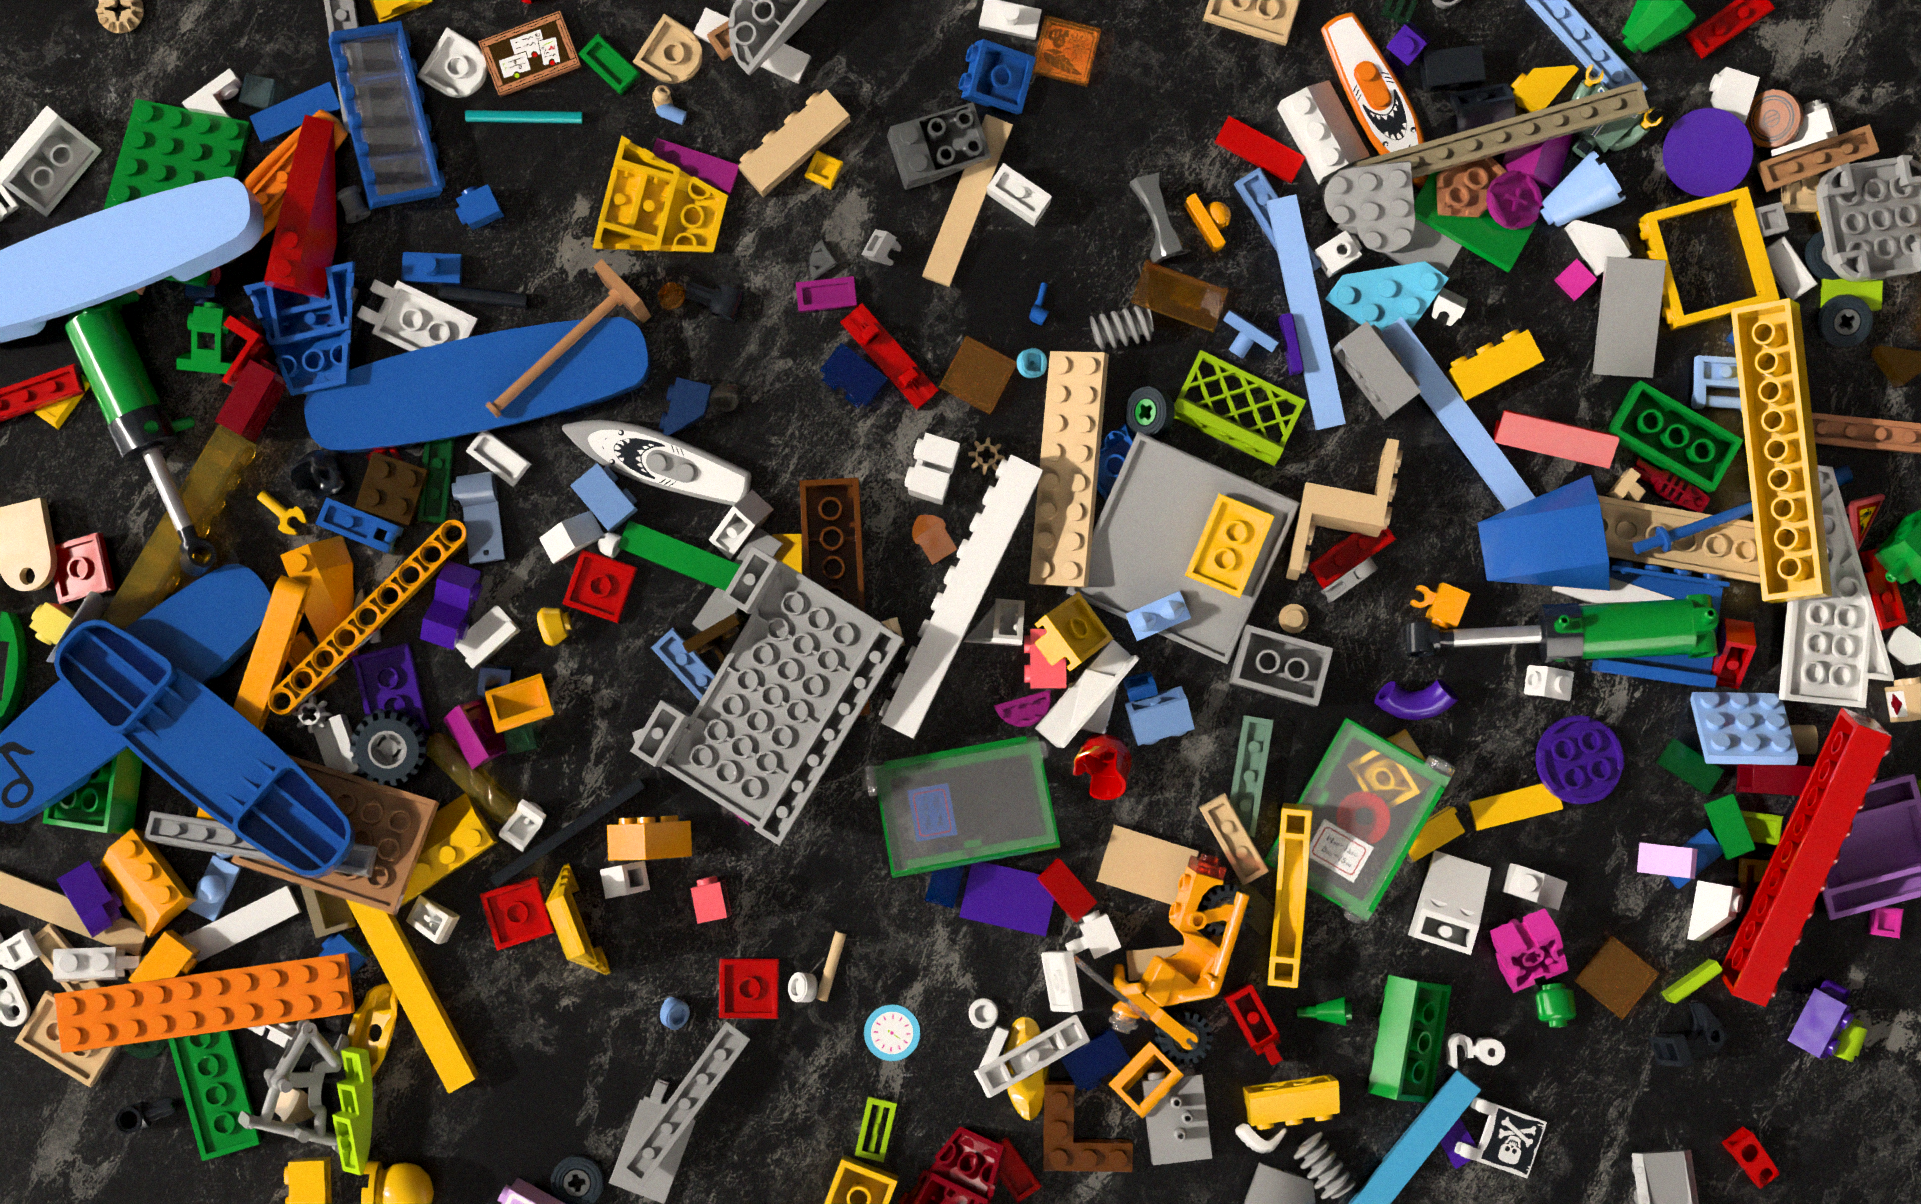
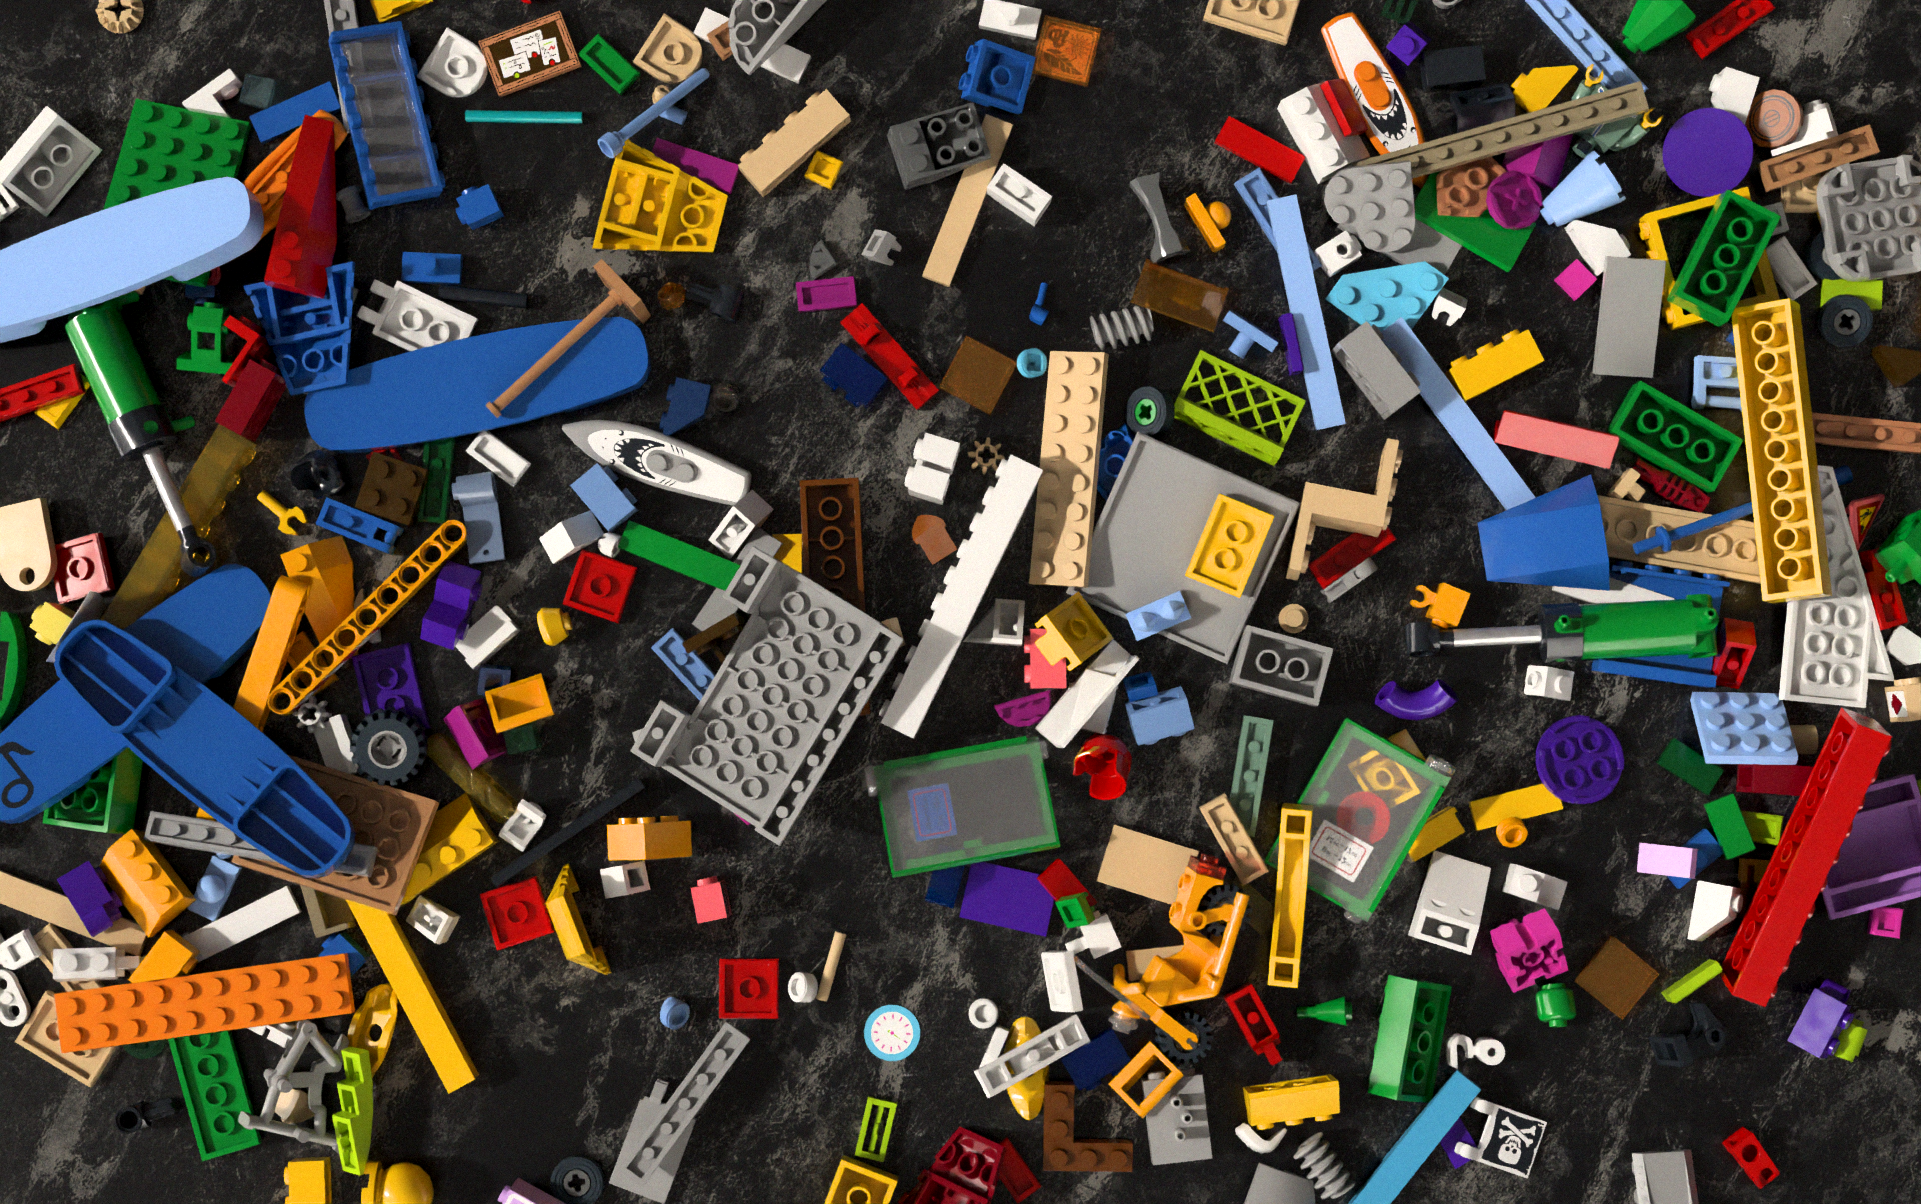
(612, 143): none -> medium blue piece
(1075, 910): none -> green tile
(1343, 107): none -> red tile
(1511, 832): none -> light orange tile
(1723, 258): none -> green brick

